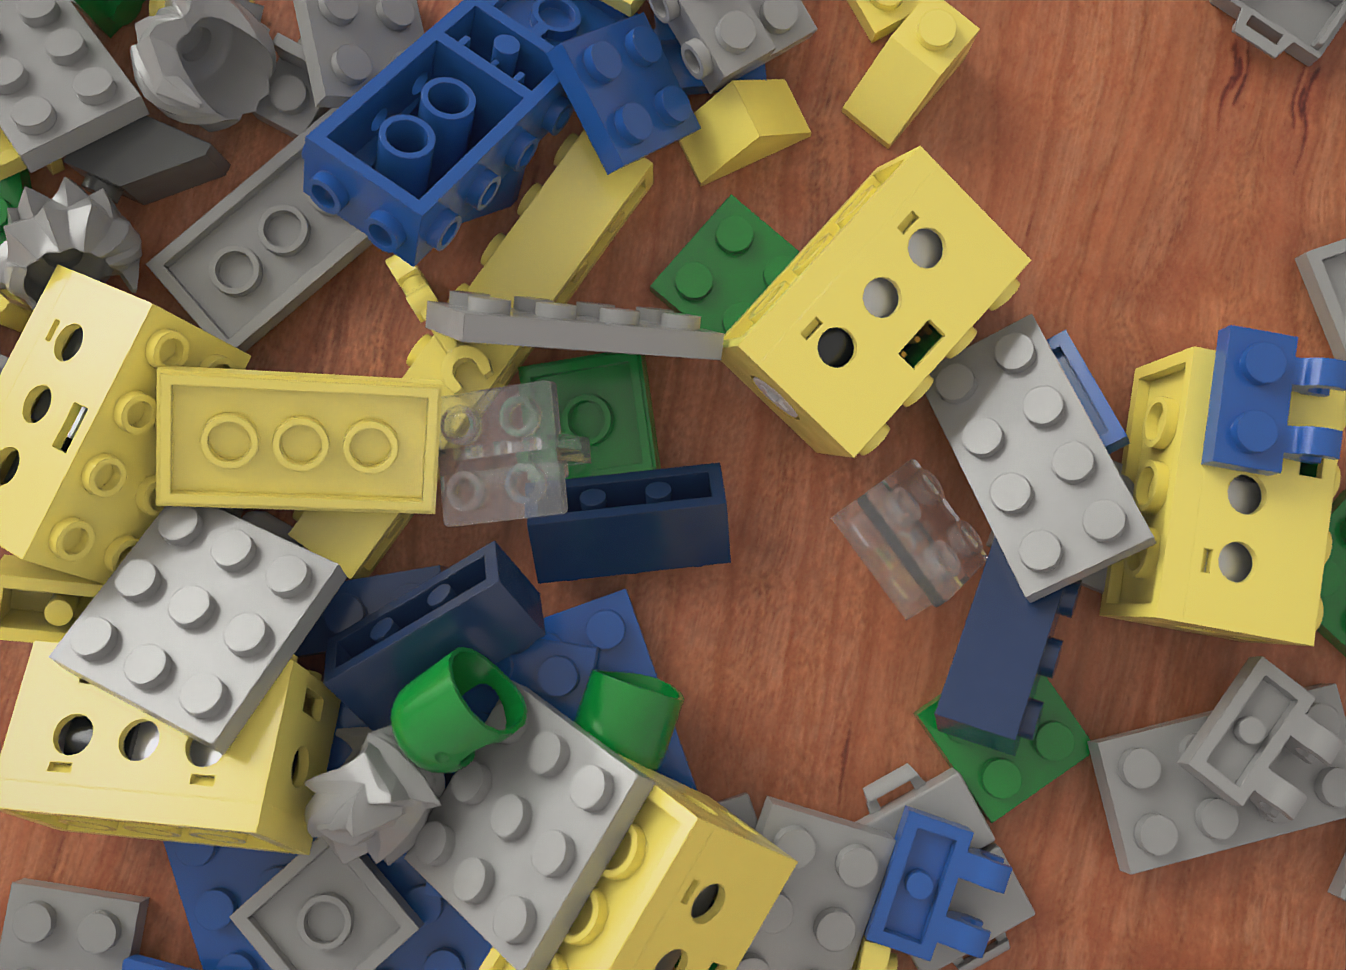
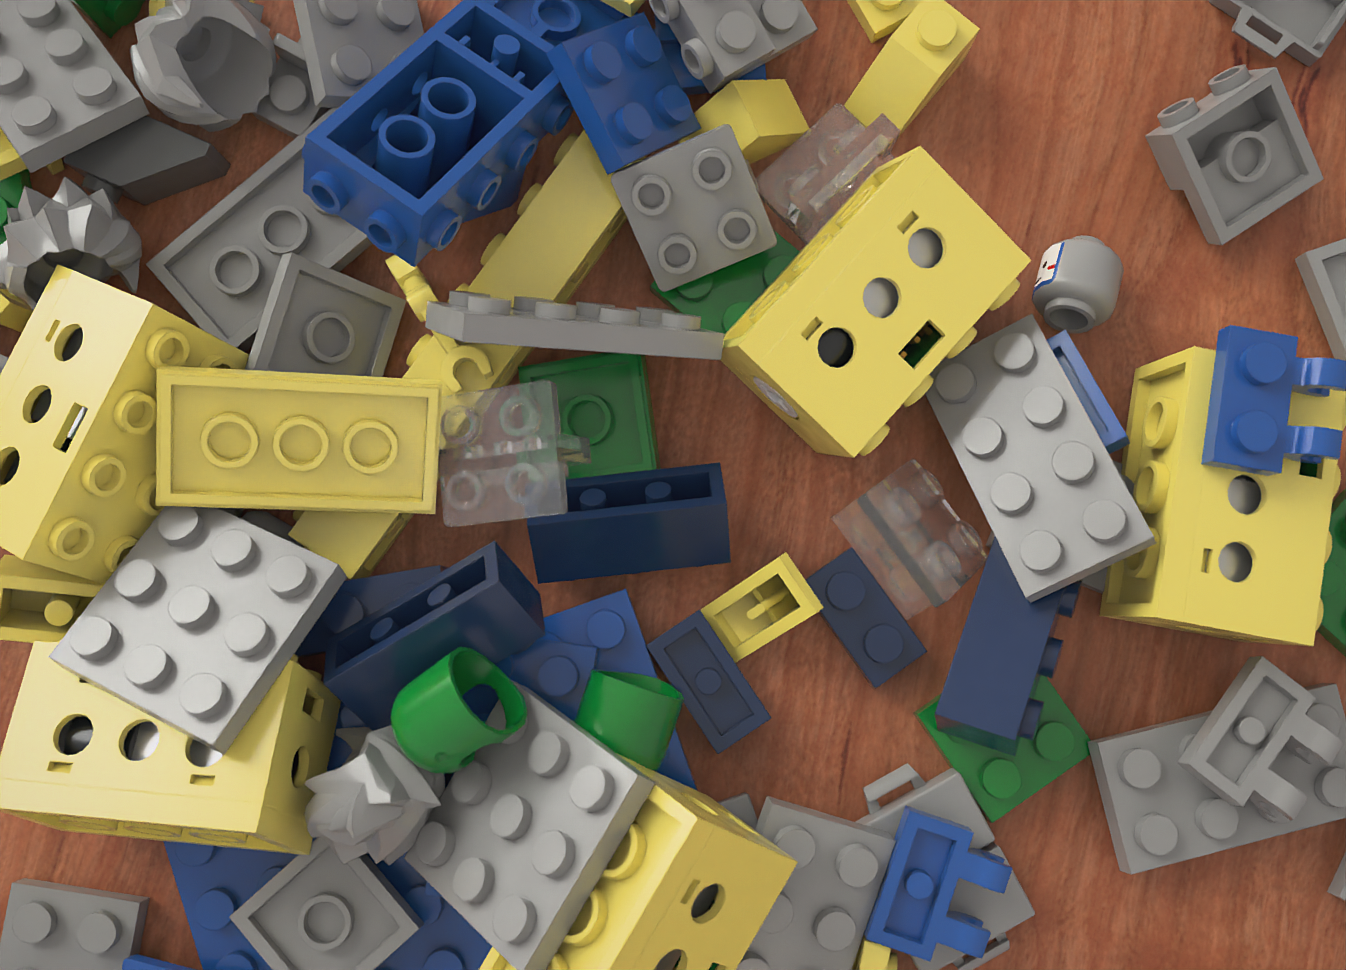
(324, 323): none -> light grey plate
(694, 208): none -> light grey bracket
(708, 681): none -> dark blue plate
(761, 607): none -> light yellow slope
(825, 169): none -> clear bracket
(864, 618): none -> dark blue plate
(1077, 284): none -> light grey head
(1235, 151): none -> light grey plate

